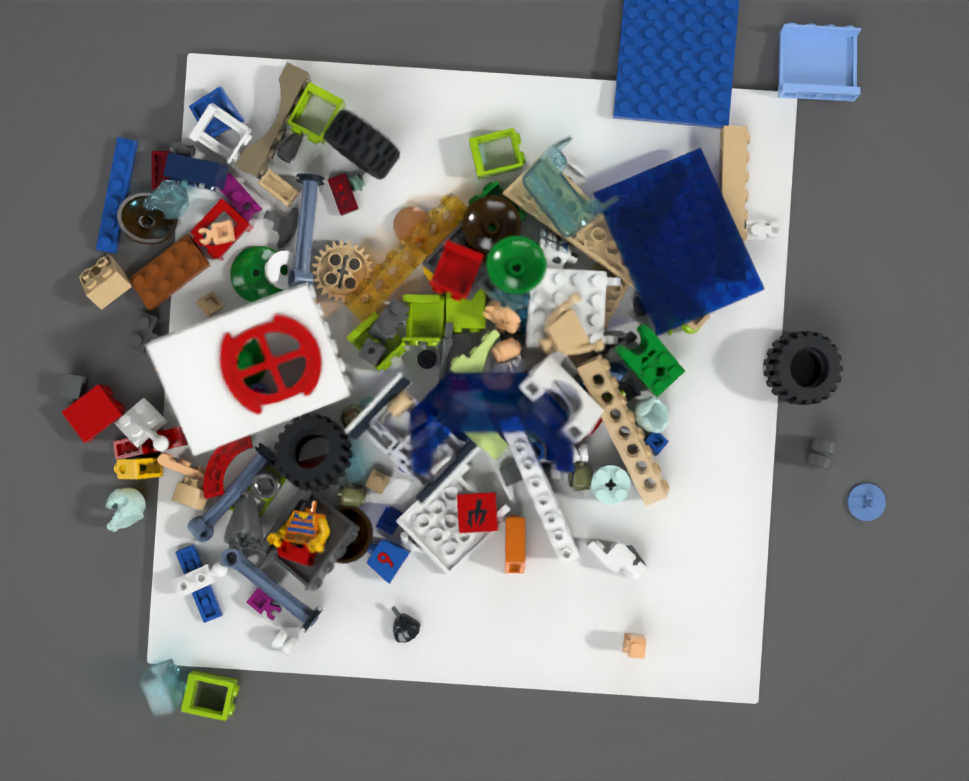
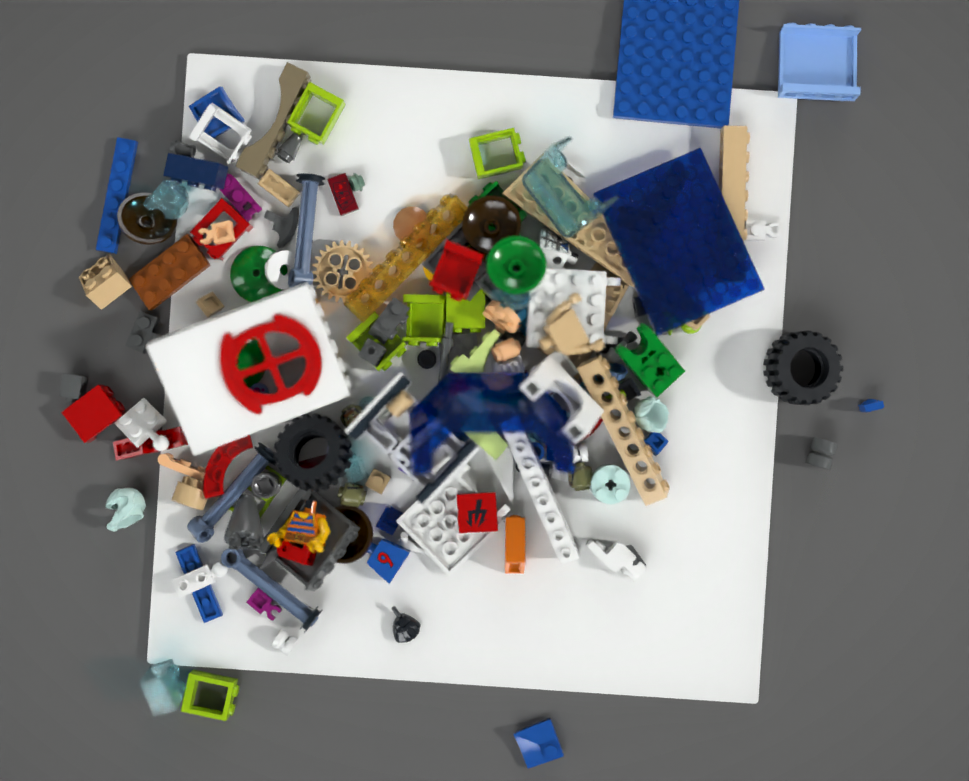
(130, 468): yellow torso -> none
(158, 166): dark red plate -> none
(362, 144): black tyre -> none
(511, 474): dark grey tile -> none
(539, 743): none -> blue plate
(634, 645): light nougat brick -> none
(866, 502): medium blue piece -> none
(871, 405): none -> blue tile

